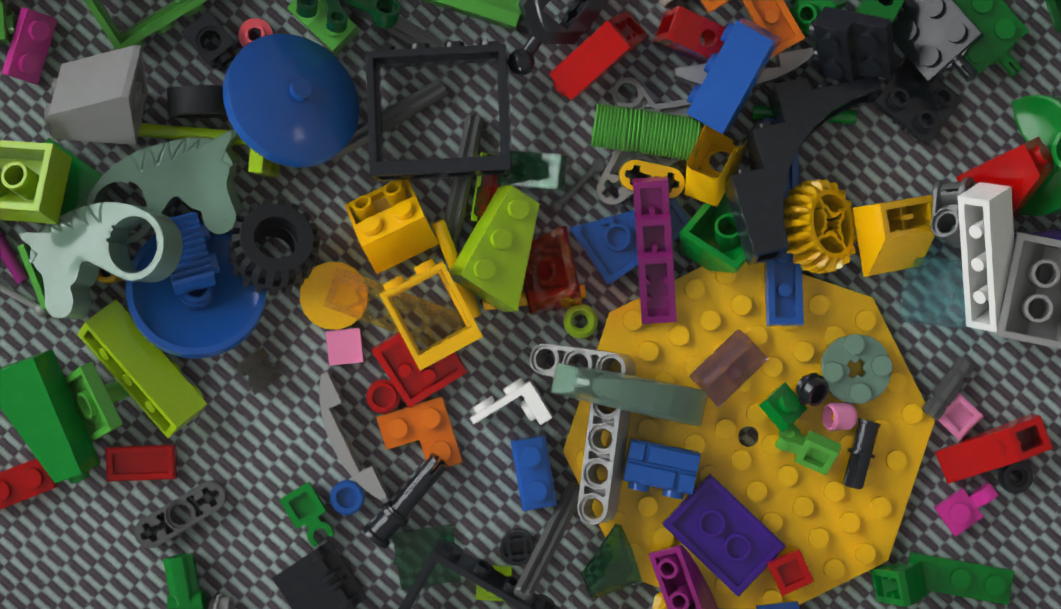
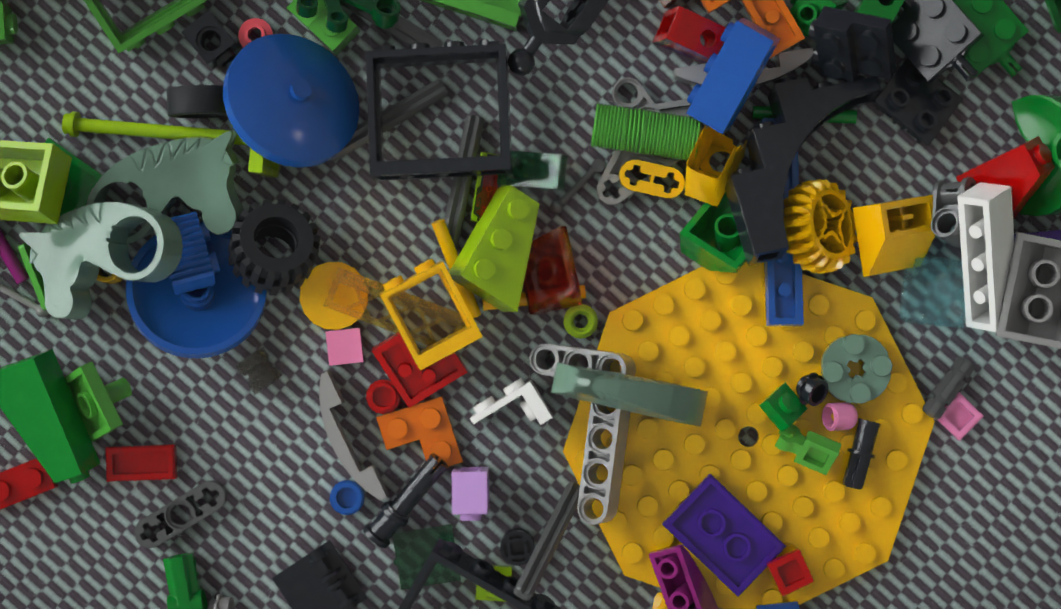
(29, 46): dark pink plate -> none
(99, 98): light grey slope -> none
(142, 369): lime brick -> none
(305, 508): green plate -> none
(391, 225): yellow slope -> none
(470, 492): none -> lavender brick
(533, 472): blue brick -> none
(598, 55): red slope -> none
(611, 565): clear green slope -> none
(612, 241): blue wing -> none
(654, 250): magenta slope -> none
(660, 467): blue brick -> none
(728, 367): slope -> none
(899, 583): green slope -> none
(961, 510): dark pink plate -> none
(965, 578): green plate -> none
(994, 448): red slope -> none
(1024, 481): black plate -> none

